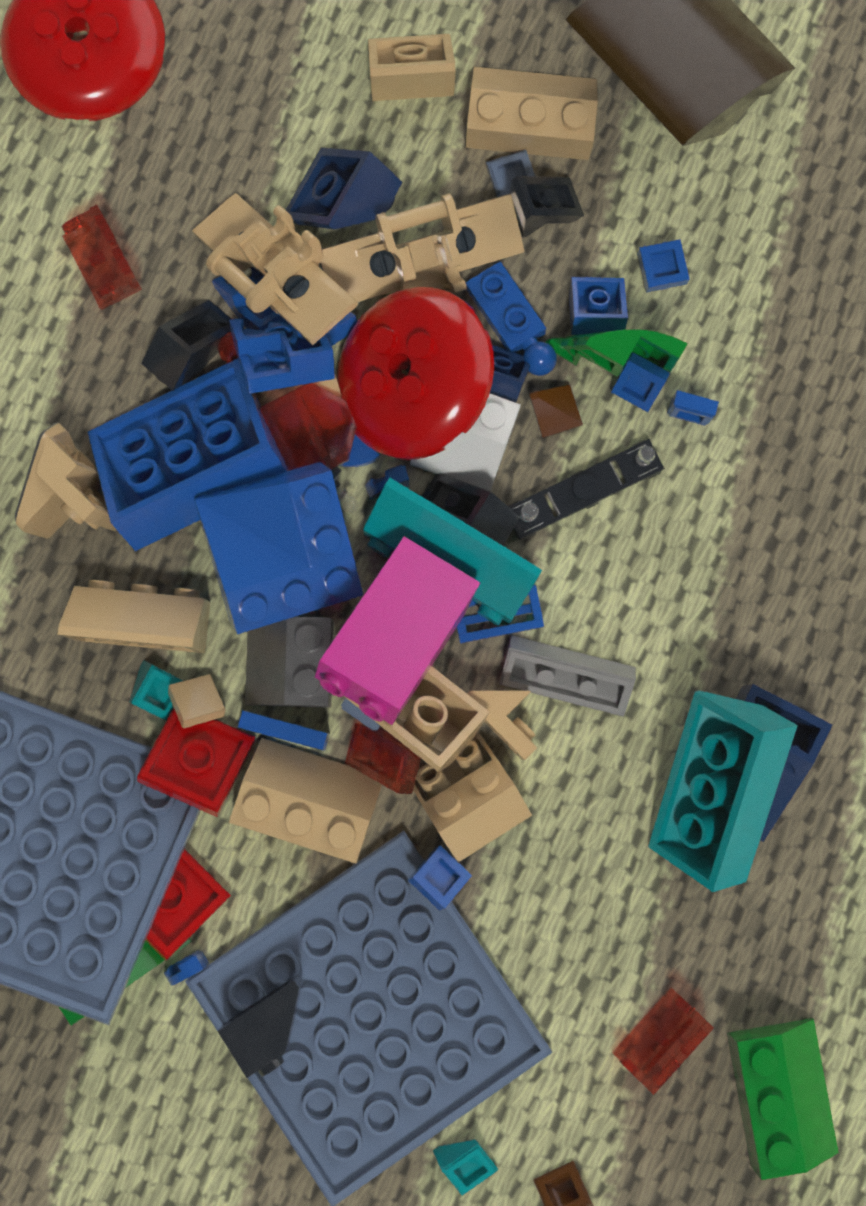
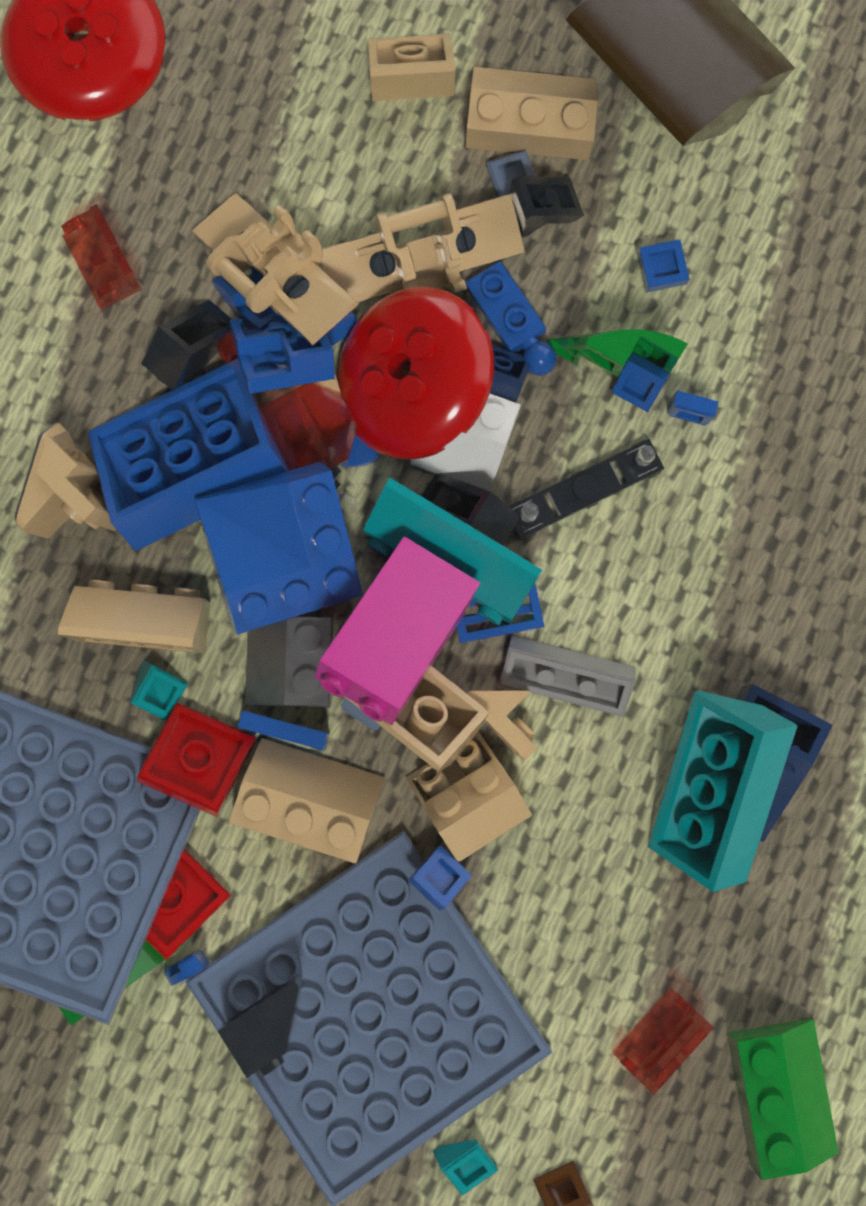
(196, 701): tan tile -> none
(343, 190): dark blue slope -> none
(375, 486): blue tile -> none
(383, 758): clear red slope -> none
(555, 410): reddish brown slope -> none
(597, 305): blue piece -> none

